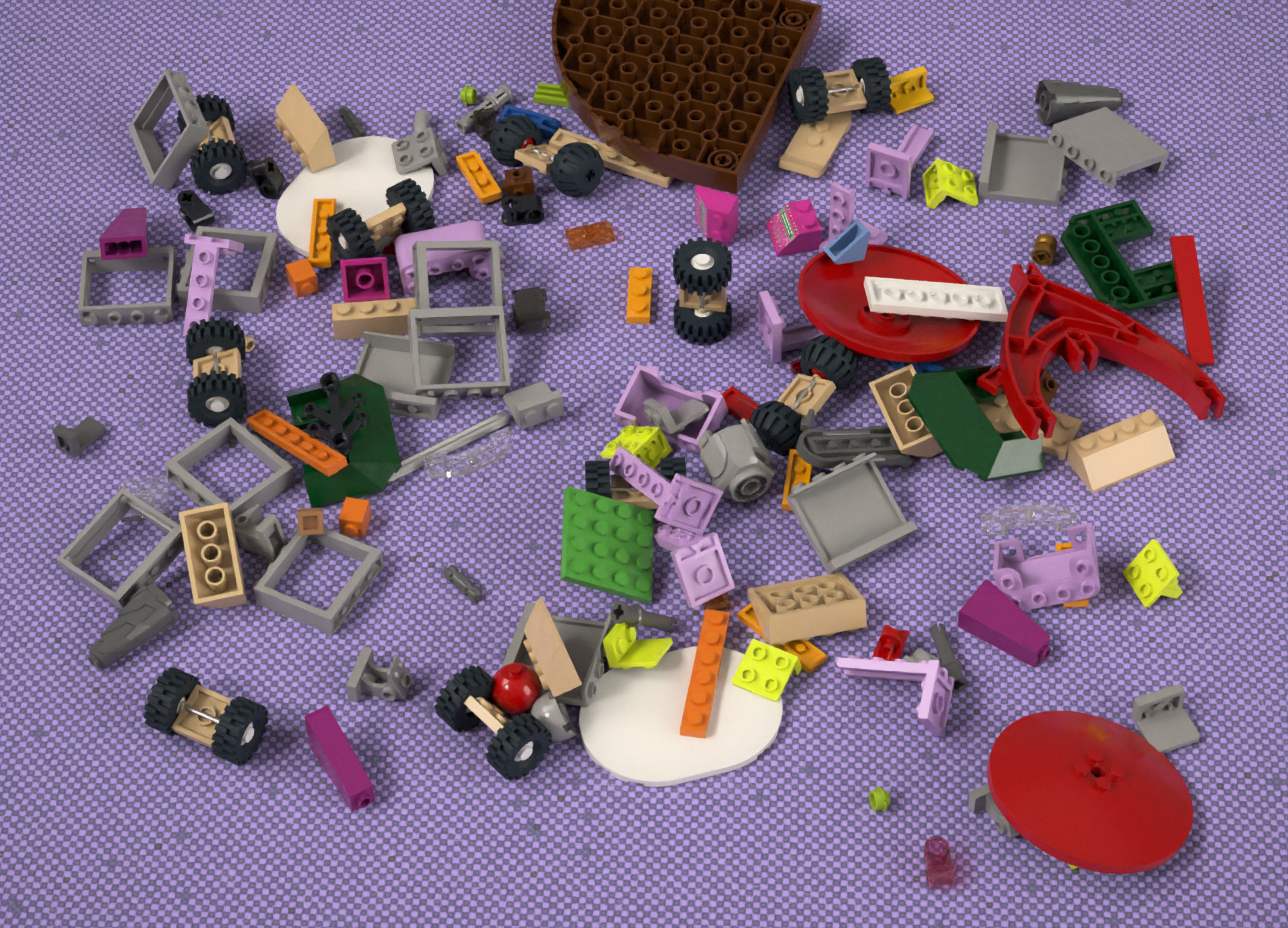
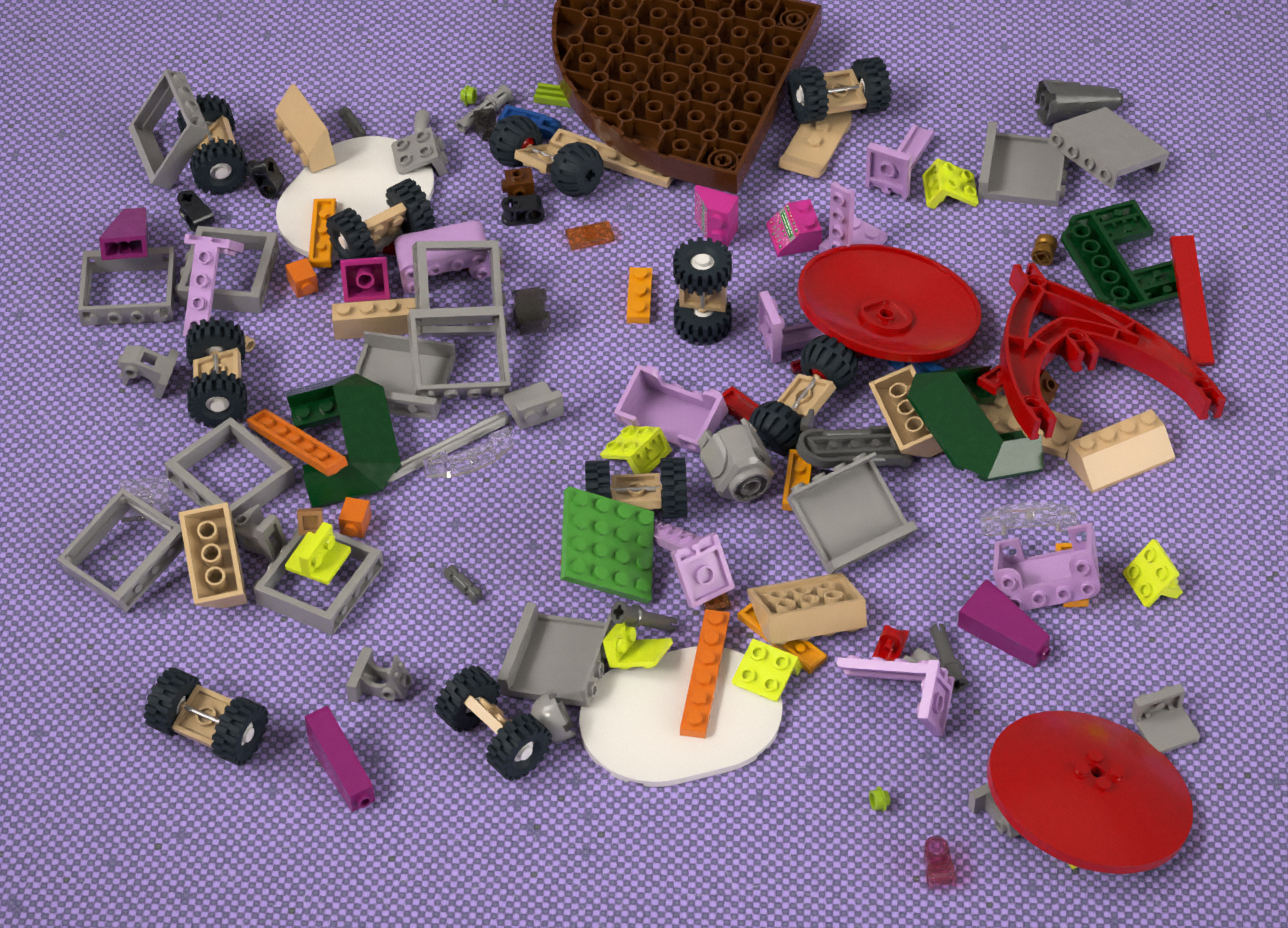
(78, 439): dark grey bracket -> none
(135, 625): dark grey cone -> none
(159, 375): none -> light grey tile
(318, 555): none -> neon yellow bracket
(337, 417): black plant -> none
(478, 177): light orange plate -> none
(516, 688): red brick -> none
(549, 652): tan slope -> none
(677, 419): light grey bracket -> none
(681, 502): lavender bracket -> none
(850, 244): medium blue slope -> none
(909, 90): yellow bracket -> none
(935, 299): white plate -> none

